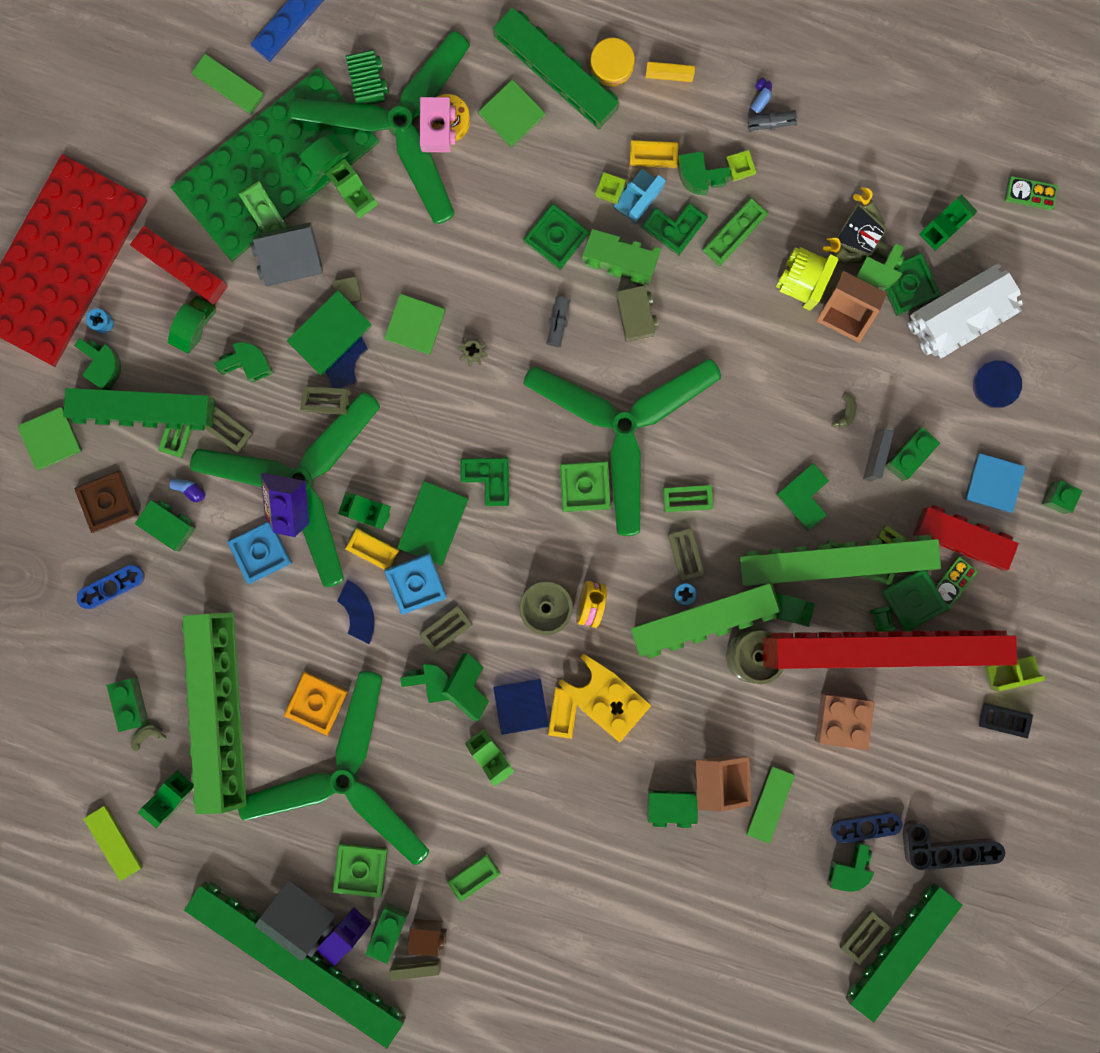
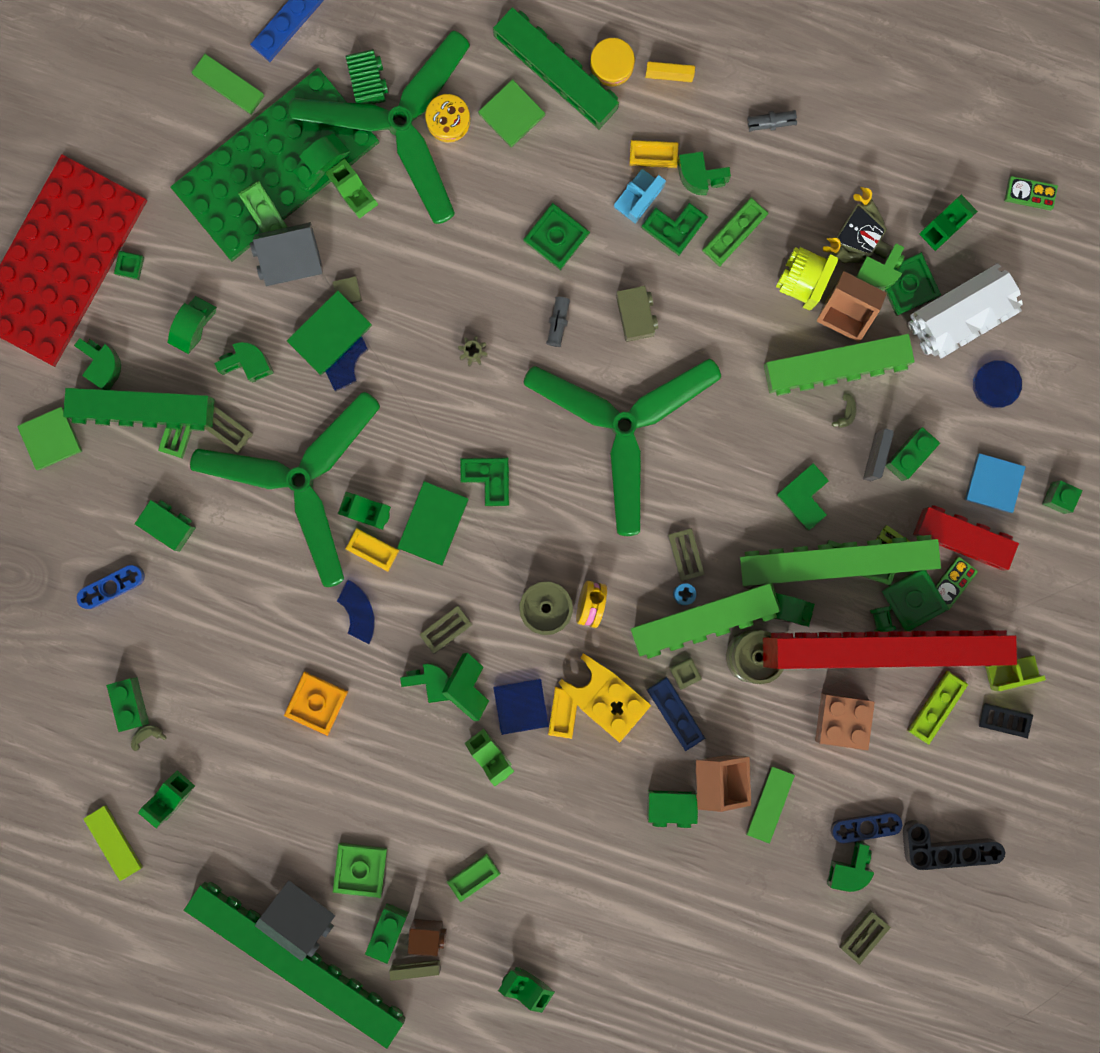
(95, 314): dark azure bush -> none
(106, 501): reddish brown tile -> none
(129, 265): none -> green tile
(178, 265): red brick -> none
(188, 488): arm -> none
(214, 713): bright green brick -> none
(259, 553): dark azure tile -> none
(285, 504): dark purple slope -> none
(344, 393): olive tile -> none
(344, 936): dark purple tile -> none
(350, 755): green piece -> none
(415, 324): bright green tile -> none
(415, 583): dark azure tile -> none
(433, 110): bright pink brick -> none
(526, 989): none -> green brick
(585, 486): bright green tile -> none
(610, 188): lime plate -> none
(620, 257): bright green wedge -> none
(675, 713): none -> dark blue tile
(685, 673): none -> olive tile
(708, 497): bright green tile -> none
(740, 165): lime plate -> none
(764, 96): medium blue arm -> none
(838, 364): none -> bright green brick
(903, 952): green brick -> none
(937, 707): none -> lime tile

